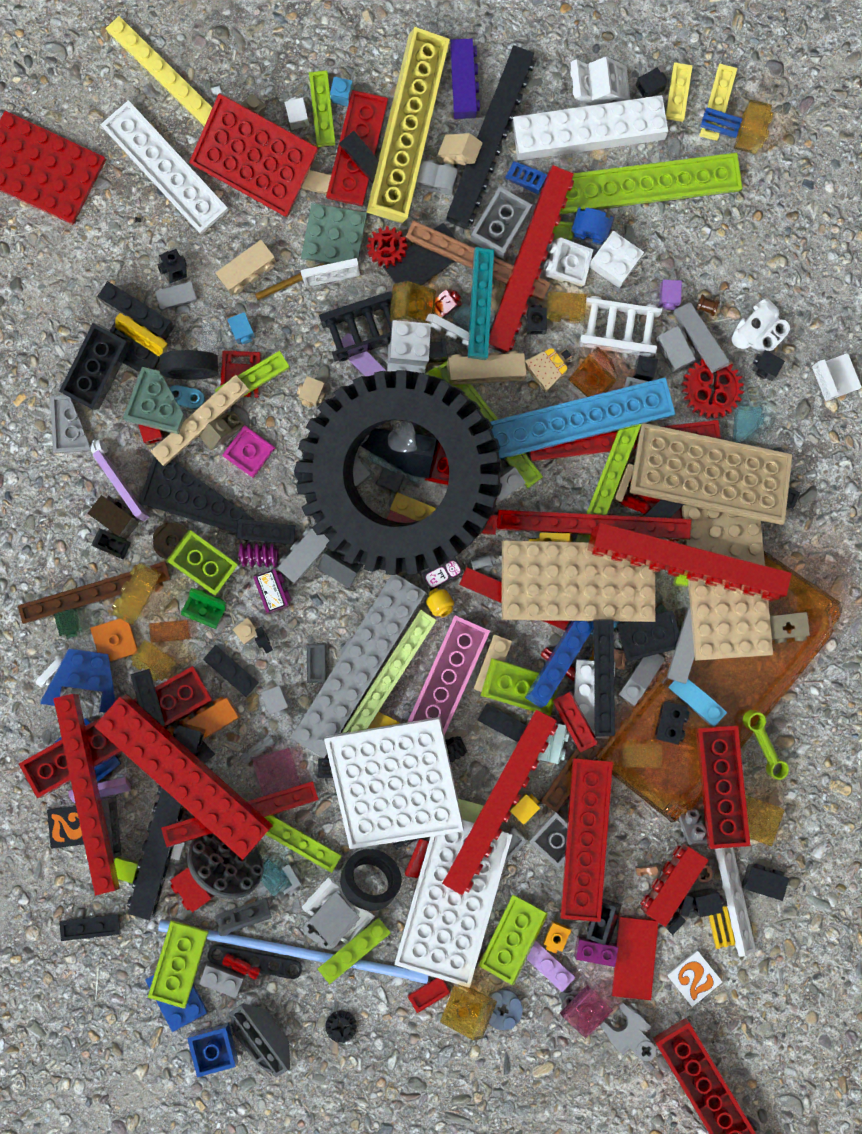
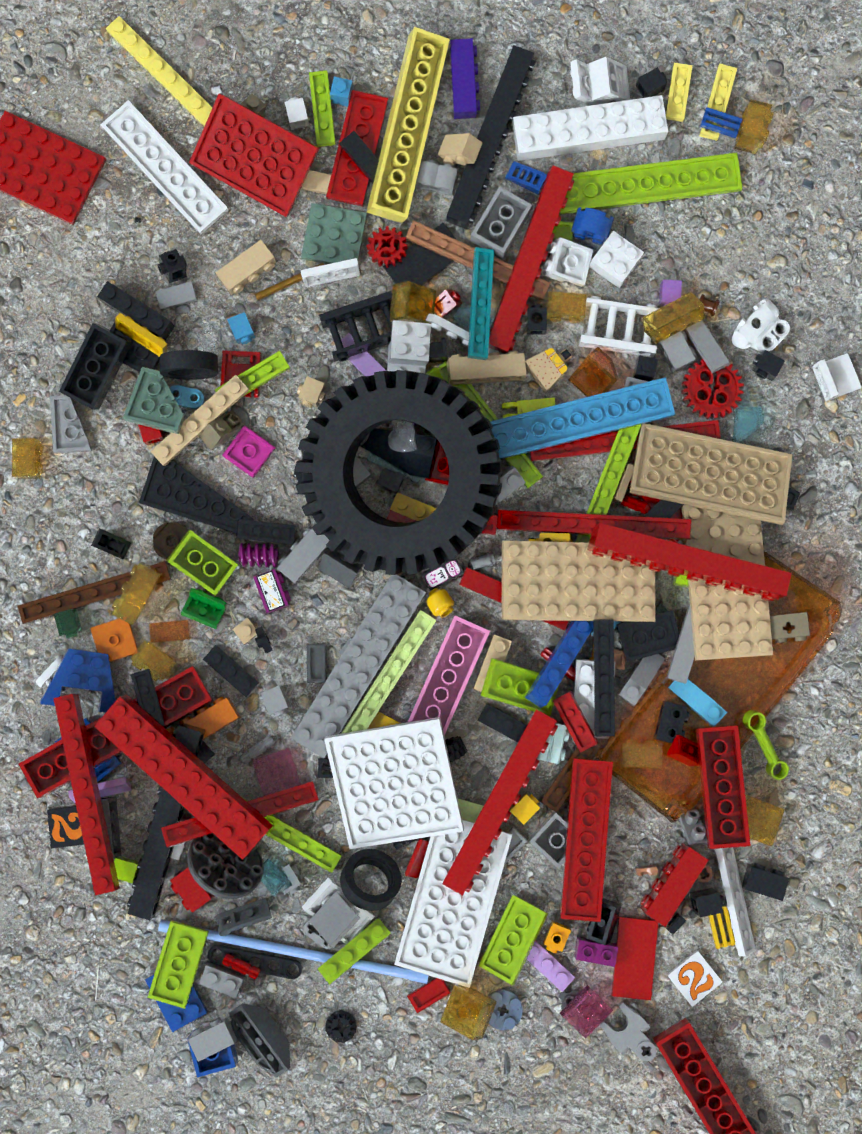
(26, 458): none -> clear yellow brick
(90, 927): black plate -> none
(99, 445): white plate -> none
(117, 519): dark brown brick -> none
(120, 485): lavender tile -> none
(212, 1038): none -> light grey brick
(528, 405): none -> neon yellow hinge
(673, 317): none -> clear yellow brick
(684, 751): none -> red slope
(686, 905): black plate -> none

